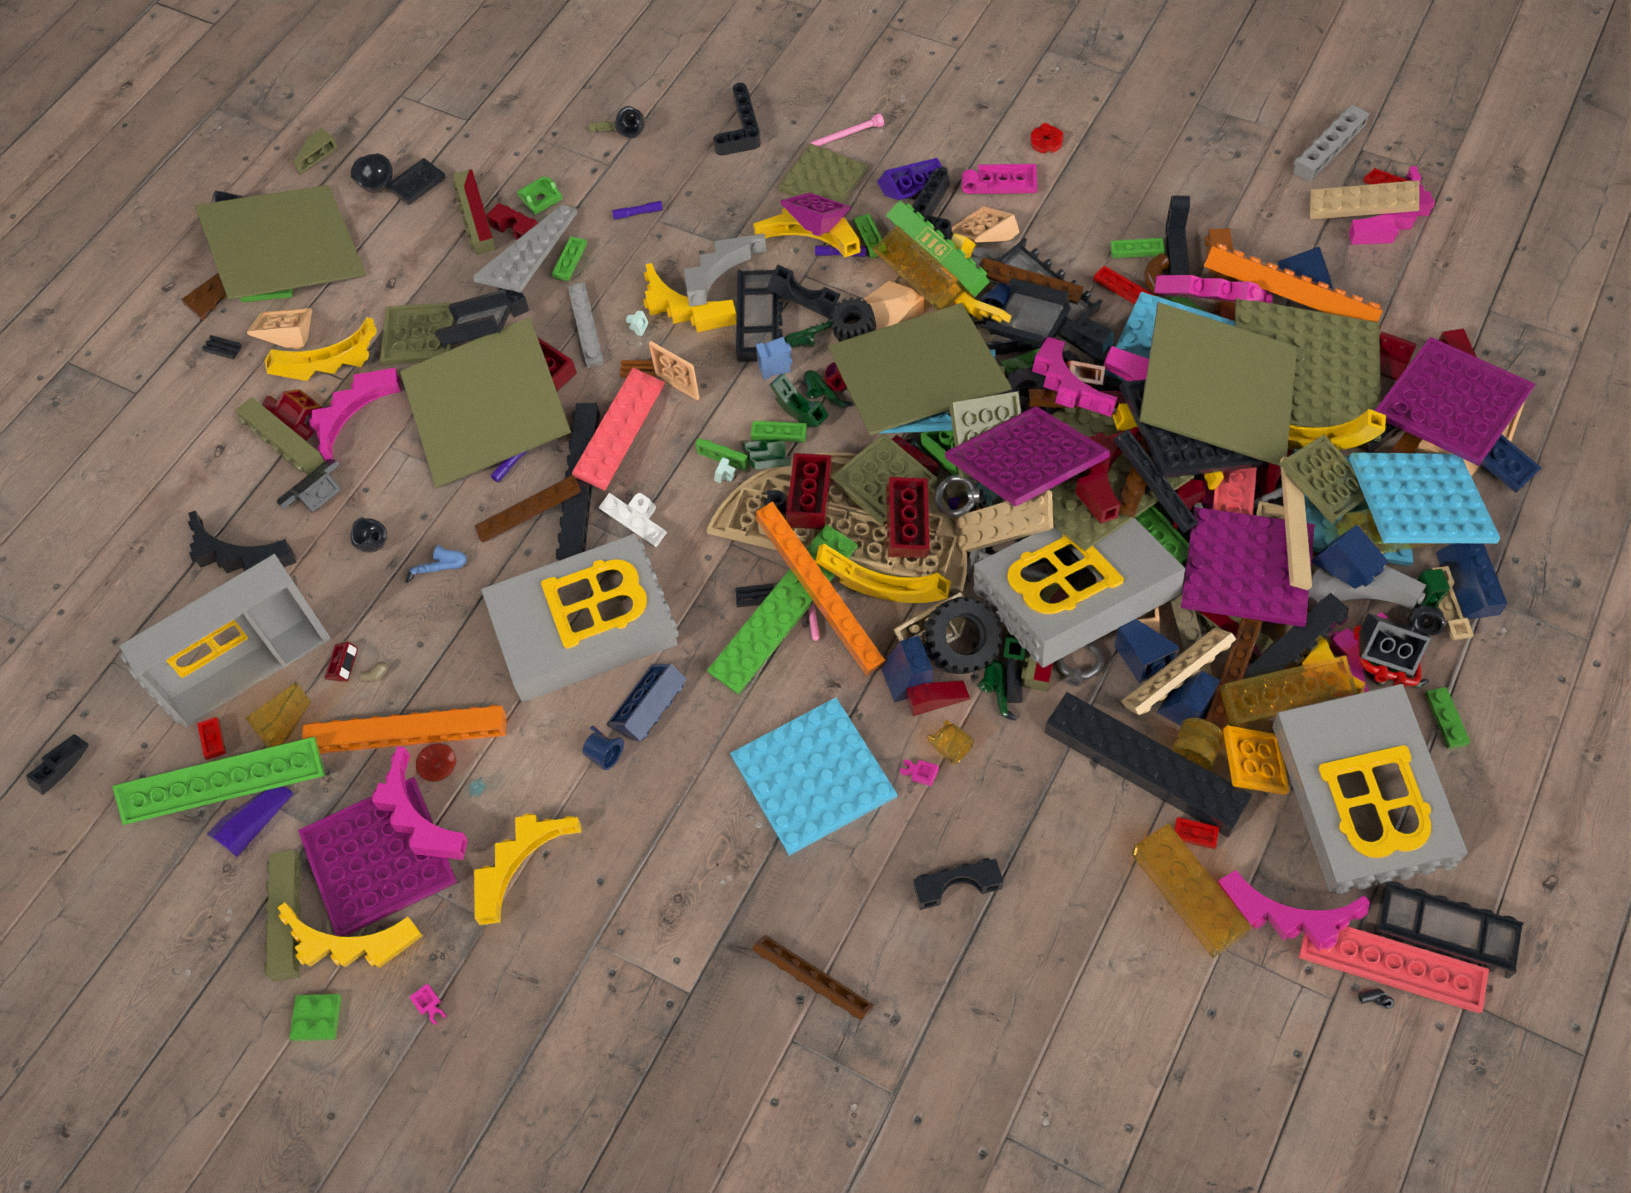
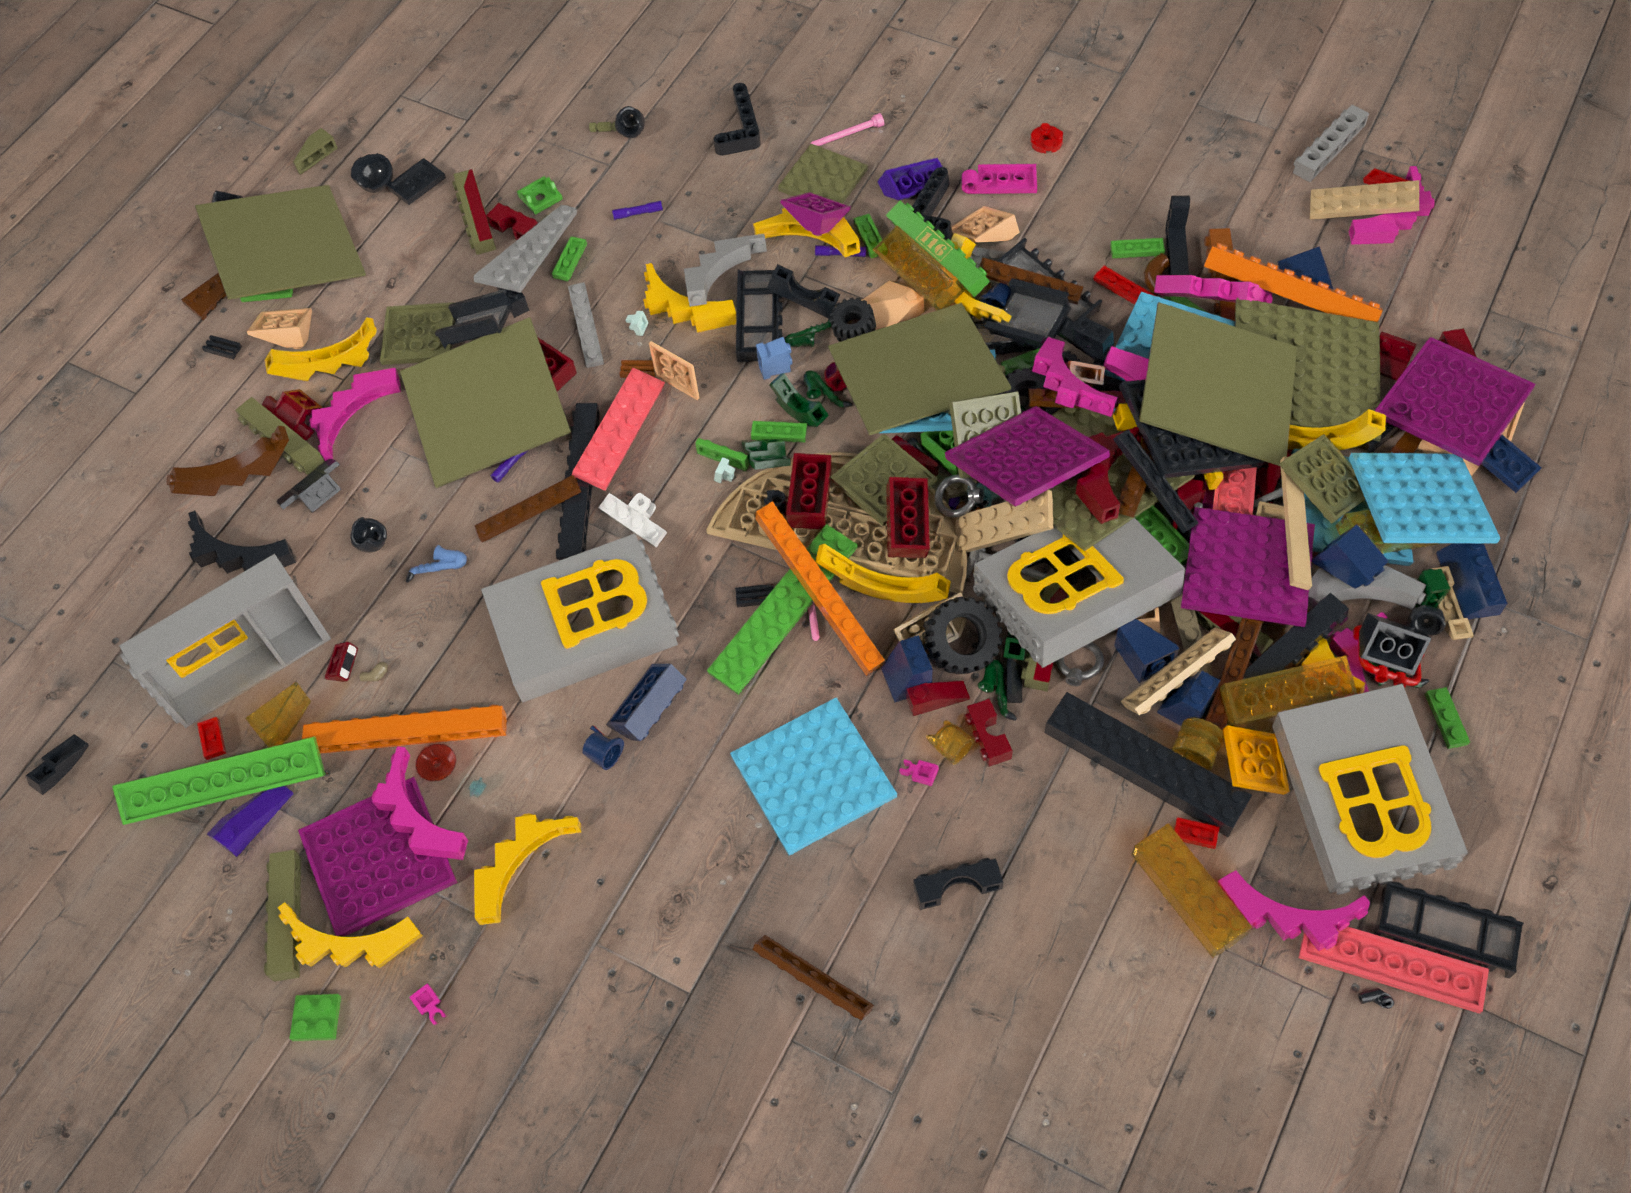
(207, 479): none -> reddish brown arch
(993, 748): none -> dark red arch

